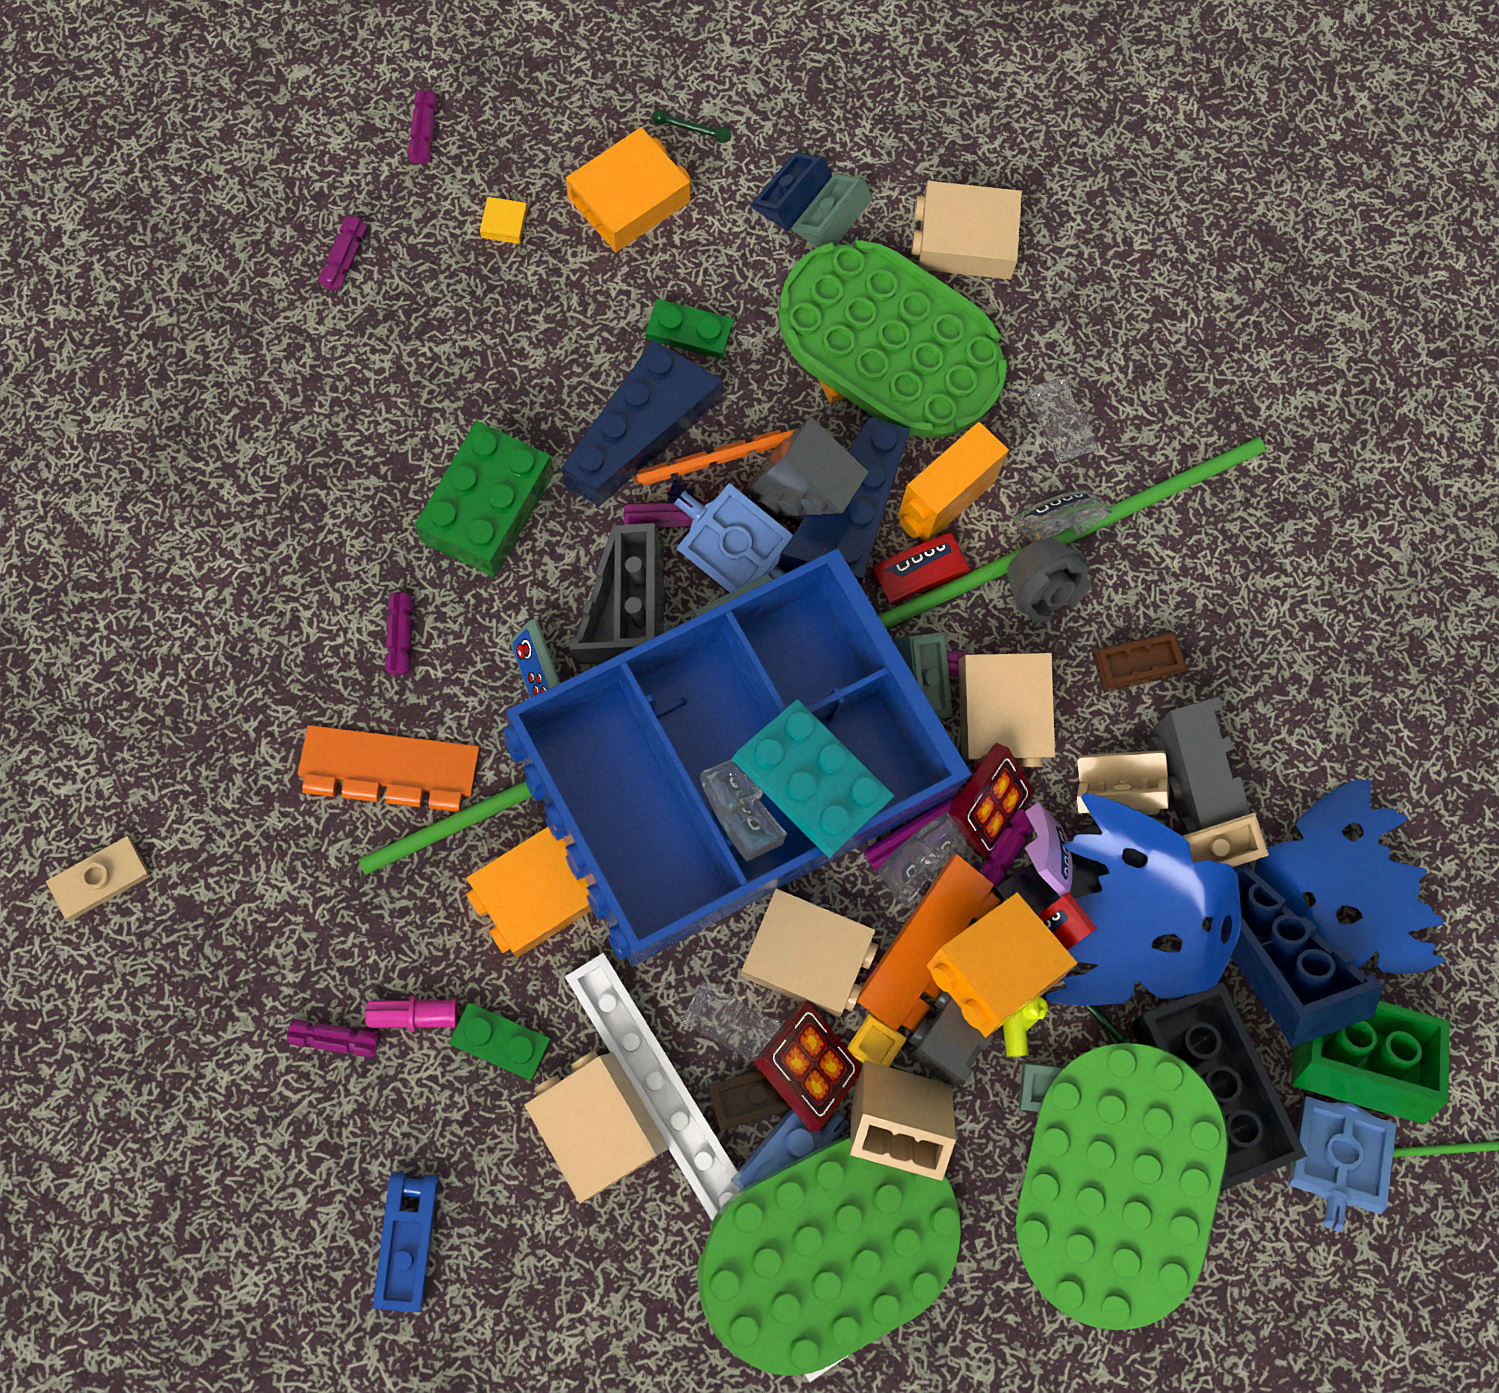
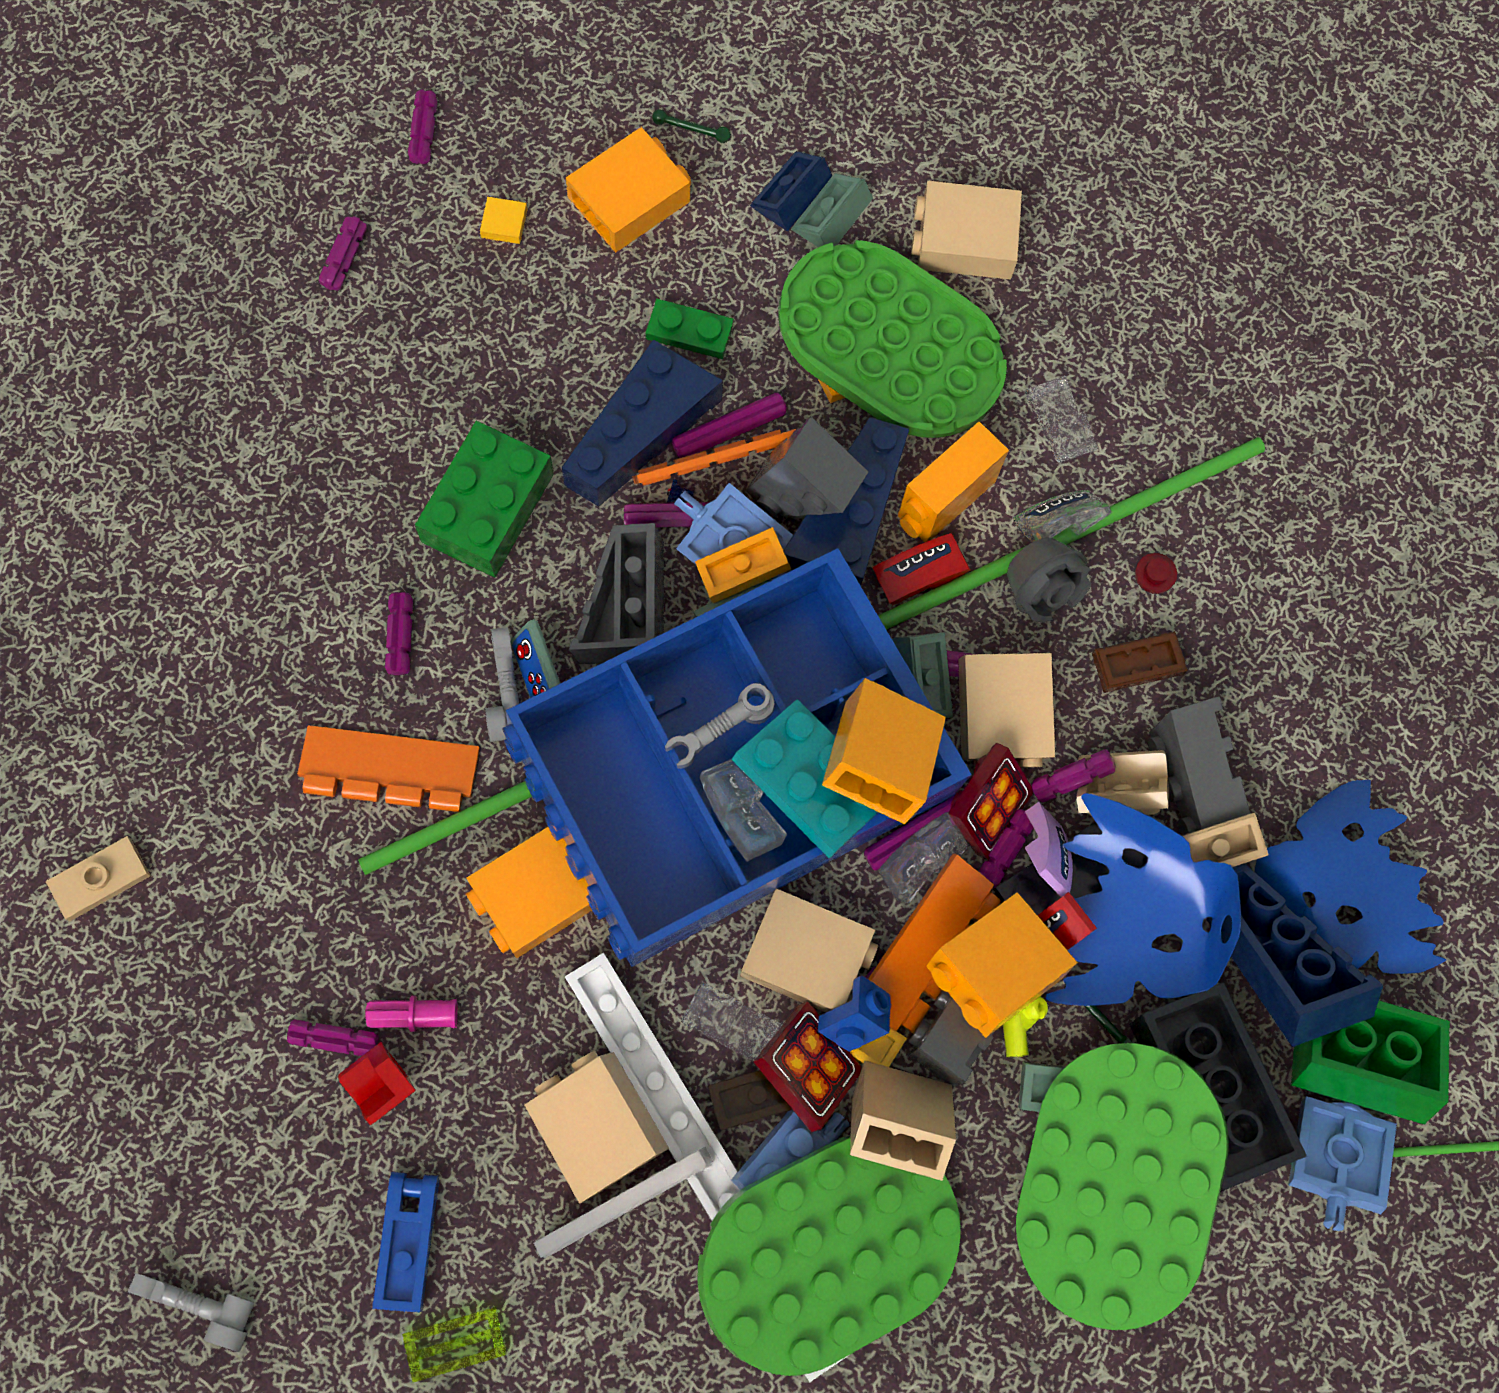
(226, 1318): none -> light grey brick
(376, 1083): none -> red panel
(415, 1355): none -> clear neon green tile
(496, 716): none -> light grey brick
(500, 1041): green plate -> none
(623, 1203): none -> light grey tile
(729, 425): none -> magenta axle
(732, 716): none -> light grey brick
(742, 565): none -> light orange plate
(860, 1019): none -> blue bracket
(884, 751): none -> light orange brick
(1073, 776): none -> magenta axle
(1156, 573): none -> dark red plate

